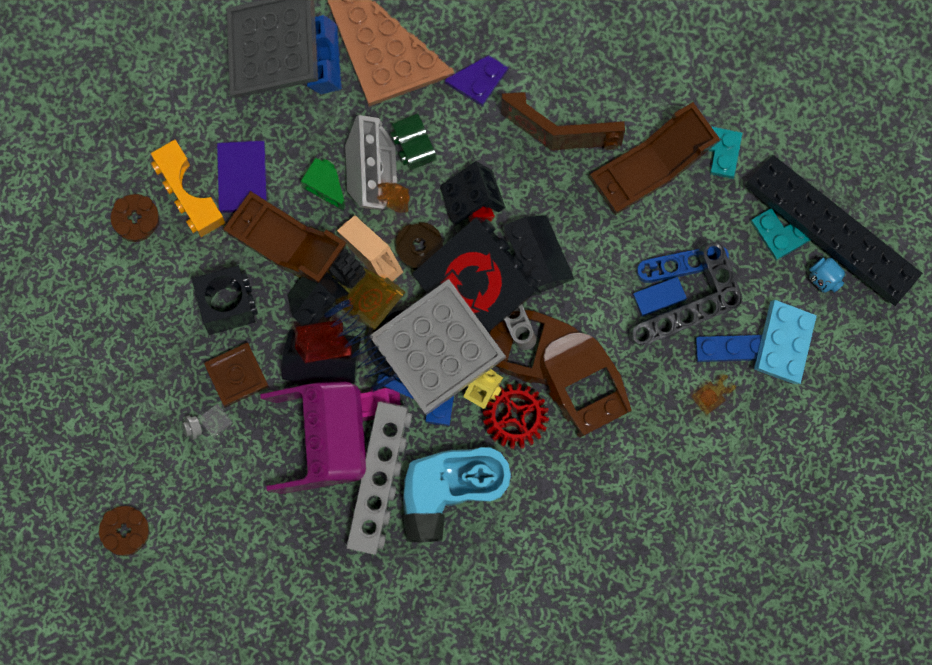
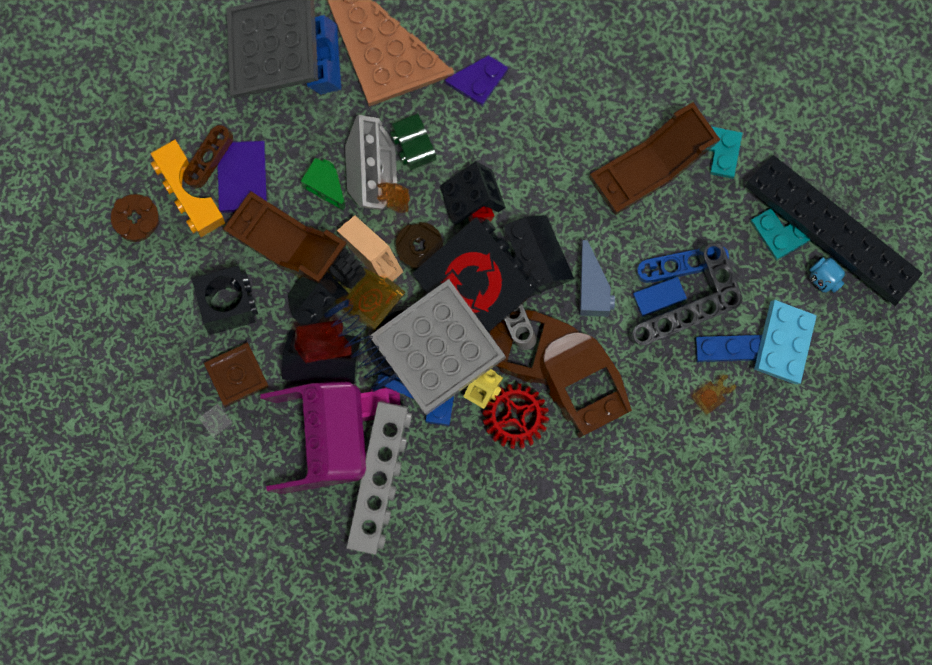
(133, 541): reddish brown plate -> none
(191, 427): light grey plate -> none
(205, 174): none -> reddish brown beam
(448, 481): medium azure piece -> none
(555, 137): reddish brown windscreen -> none
(594, 287): none -> sand blue slope

